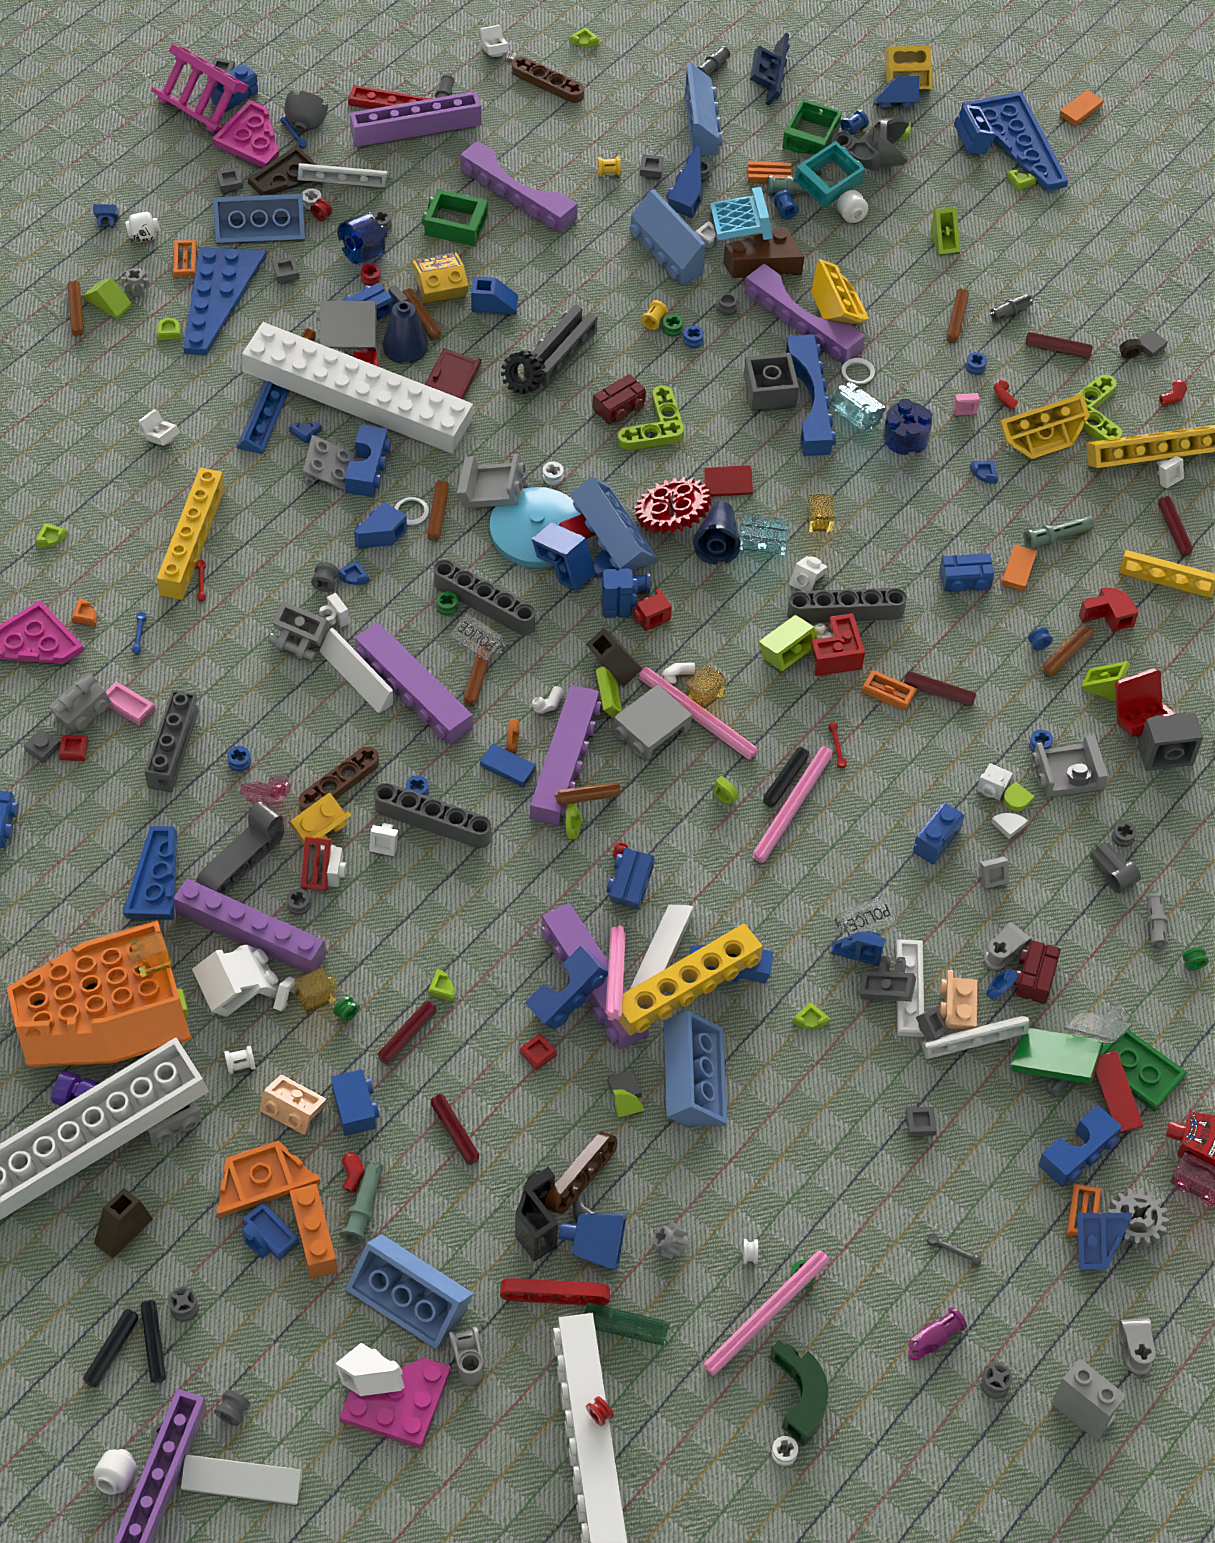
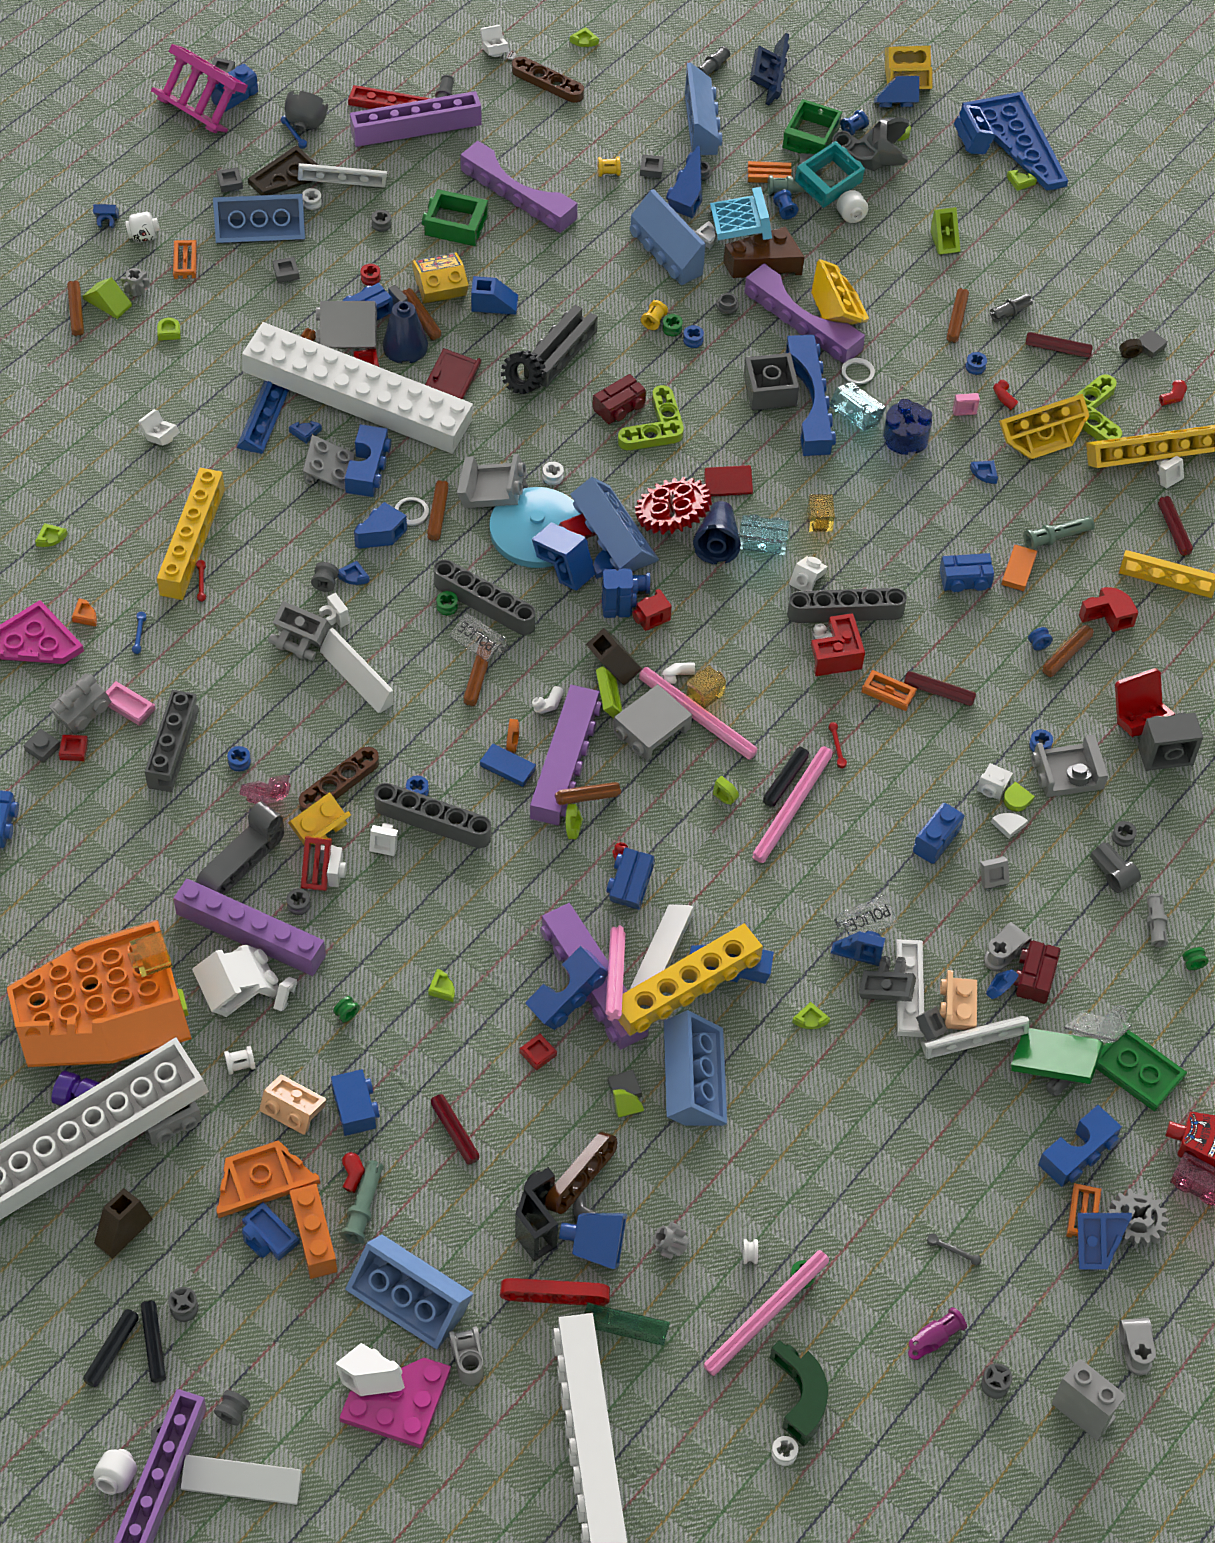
(154, 878): blue wing -> none
(217, 289): blue wing -> none
(249, 135): dark pink plate -> none
(315, 989): clear yellow brick -> none
(321, 209): red bush -> none
(362, 238): clear blue brick -> none
(407, 1032): dark red axle -> none
(414, 683): medium lavender brick -> none
(599, 1411): red bush -> none
(788, 643): lime brick -> none
(920, 1121): dark grey plate -> none
(1081, 107): orange tile -> none
(1102, 679): lime slope -> none
(1117, 1092): red tile -> none

